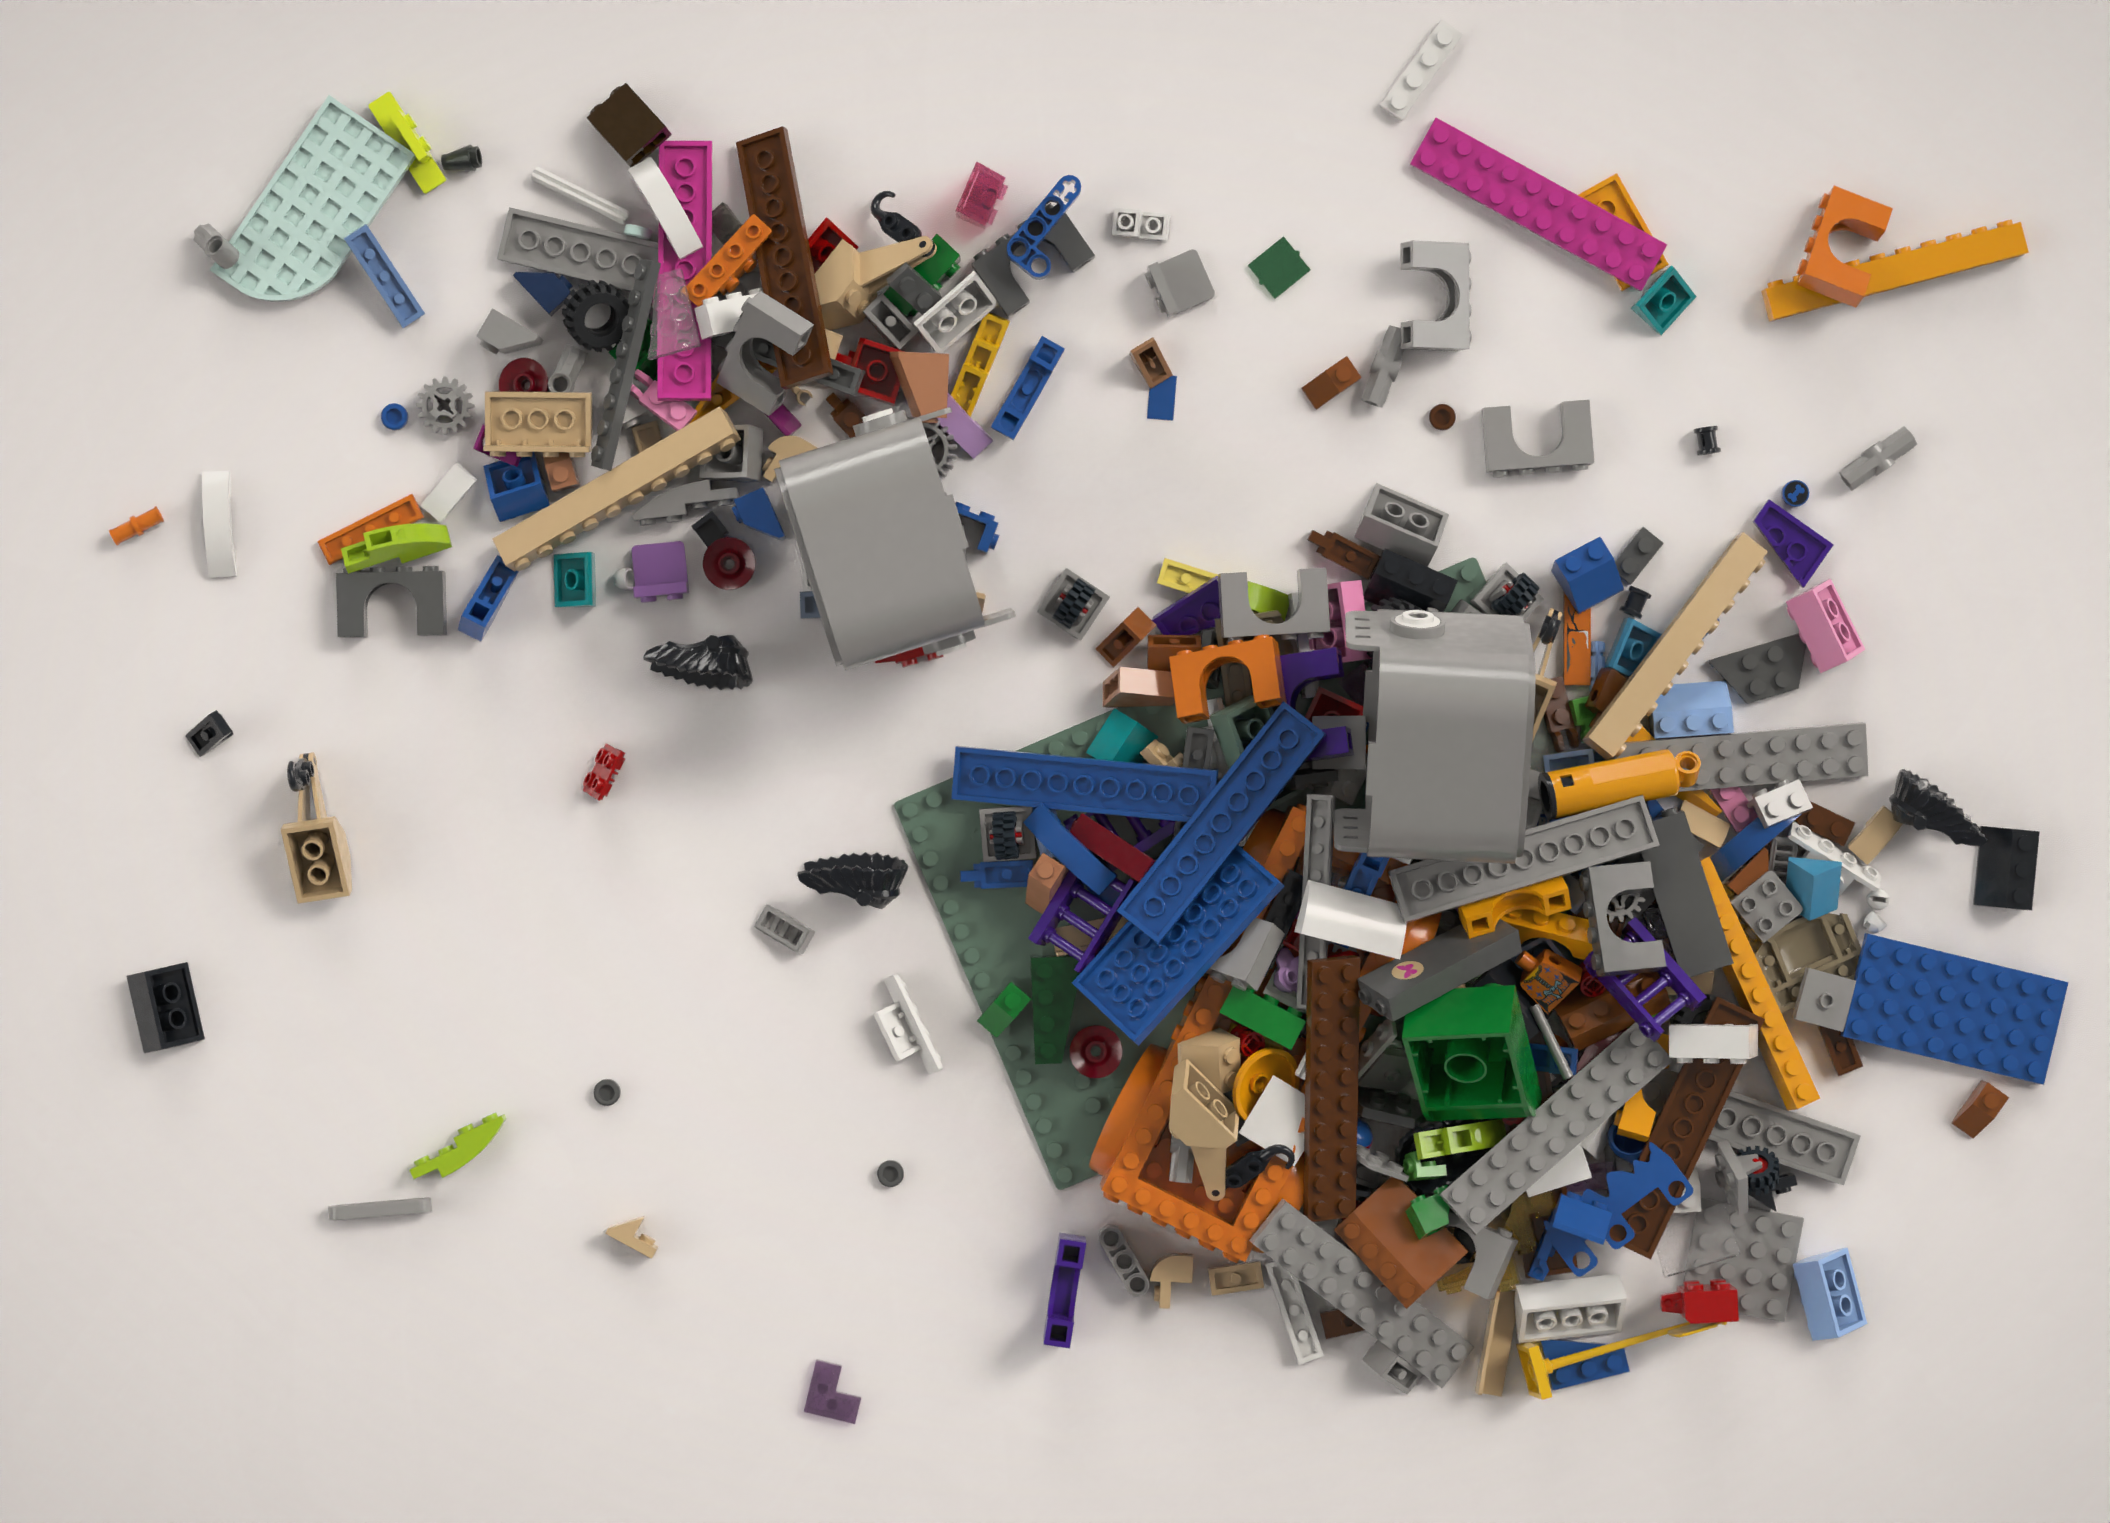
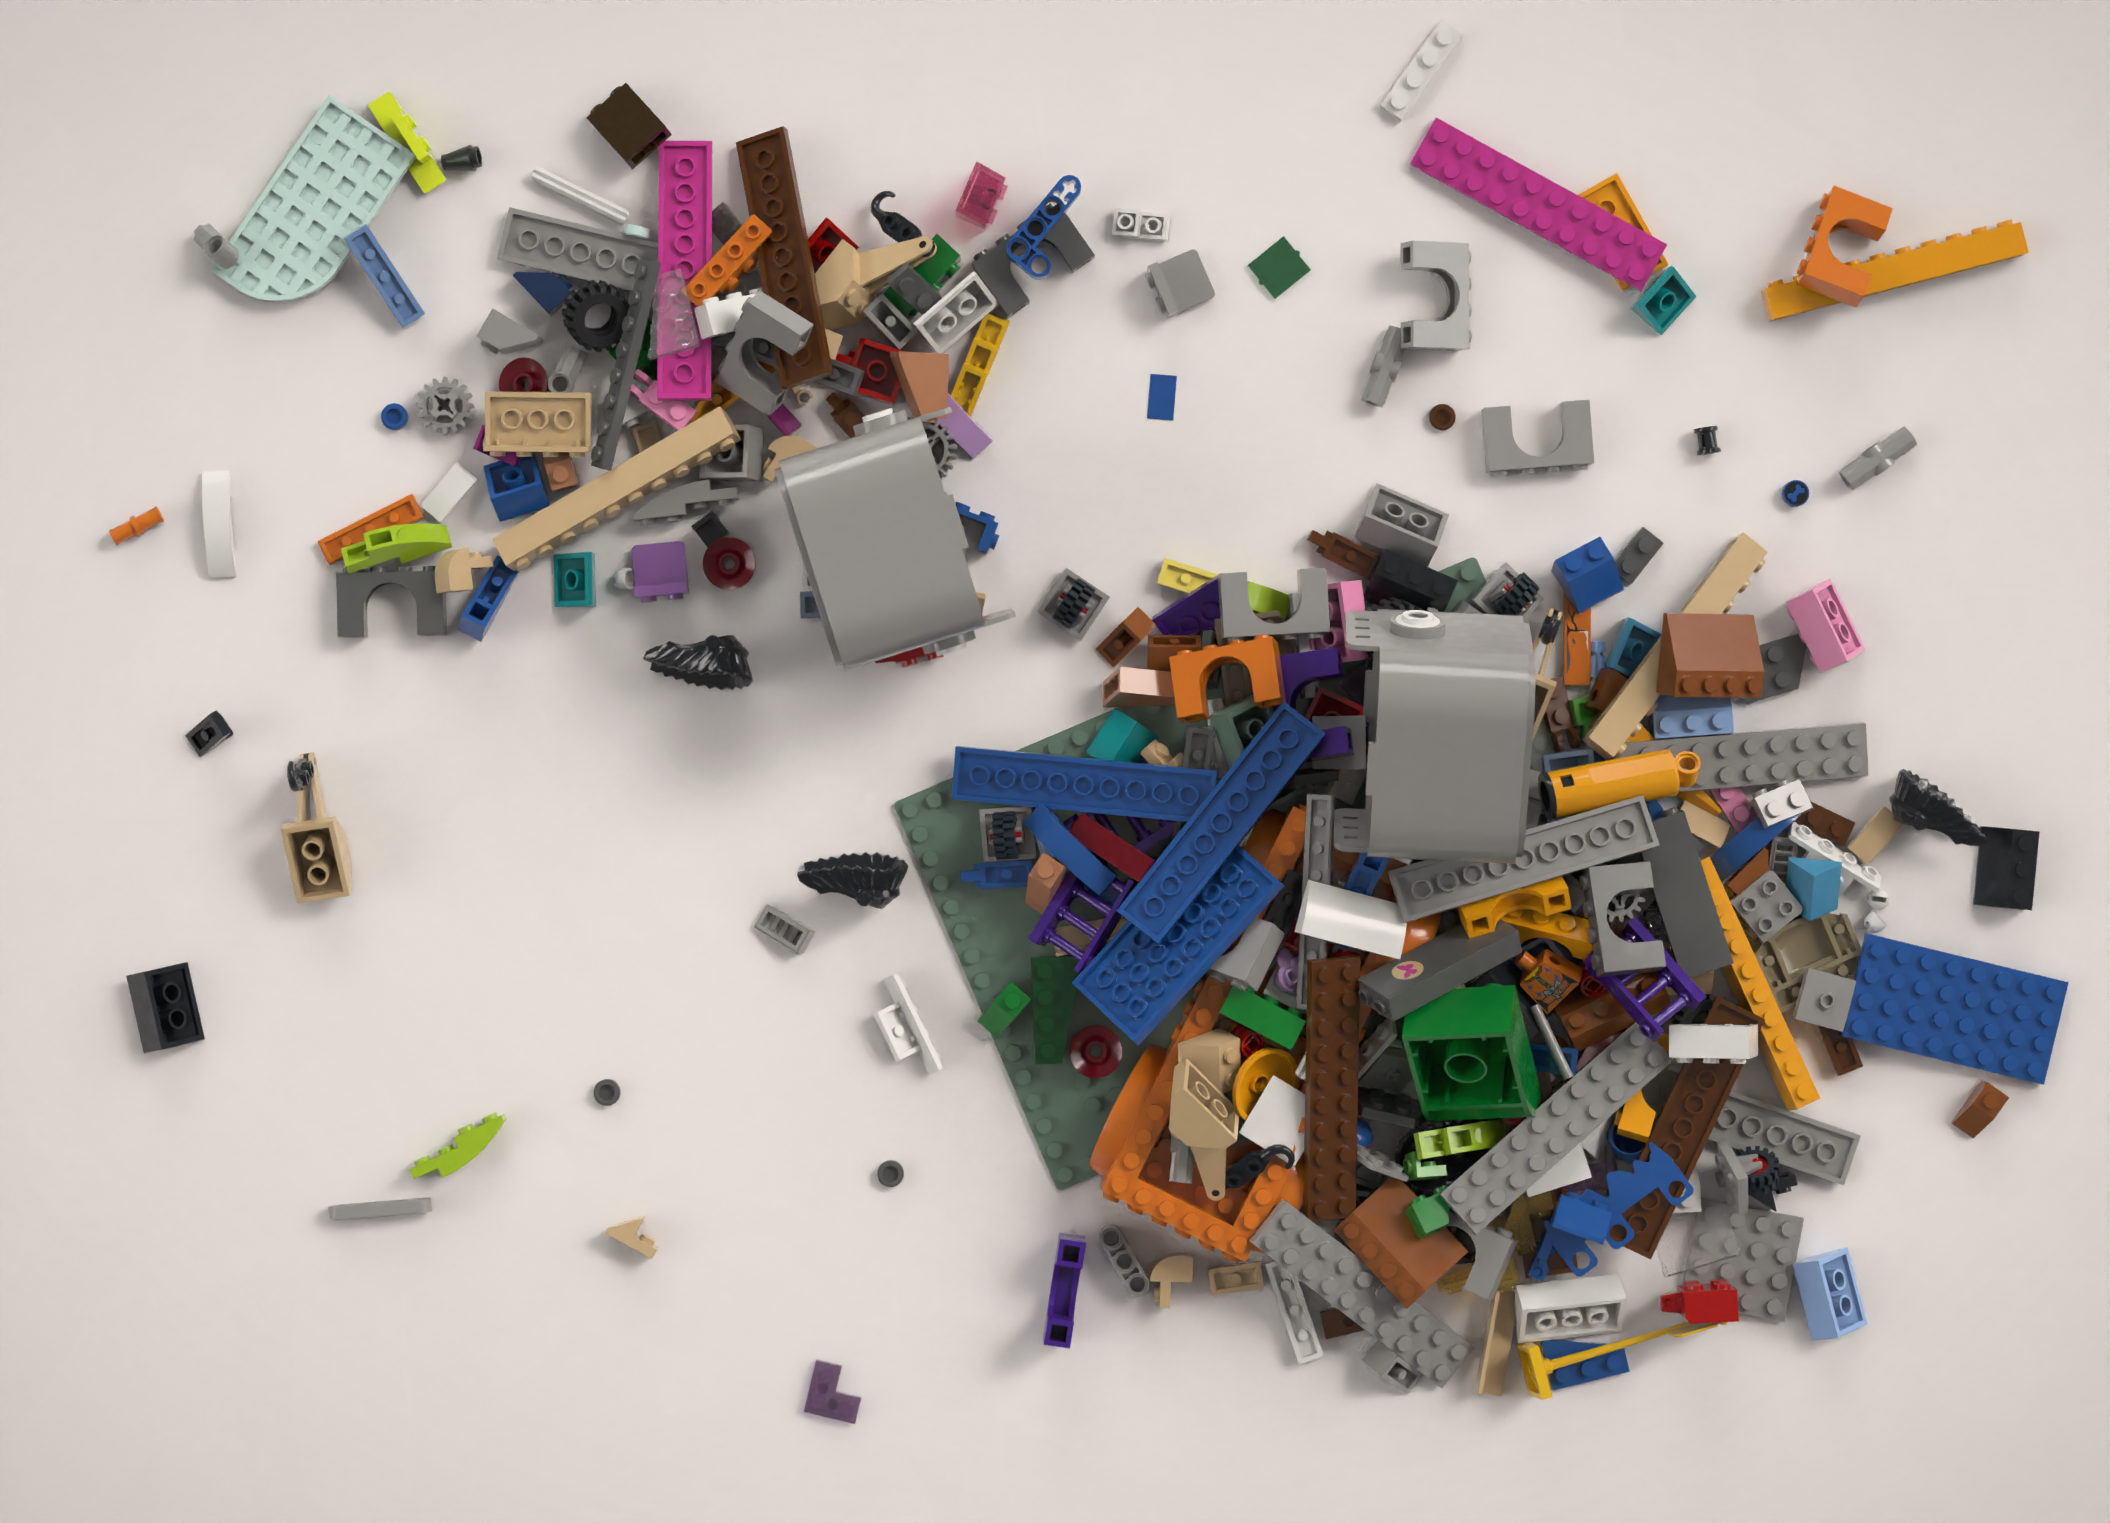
(455, 568): none -> tan brick
(607, 760): red hinge -> none
(666, 207): white slope -> none
(758, 514): blue slope -> none
(1027, 388): blue slope -> none
(1151, 362): medium nougat slope -> none
(1331, 382): dark orange slope -> none
(1635, 602): black bush -> none
(1710, 656): none -> dark orange slope
(1792, 541): dark purple wing -> none

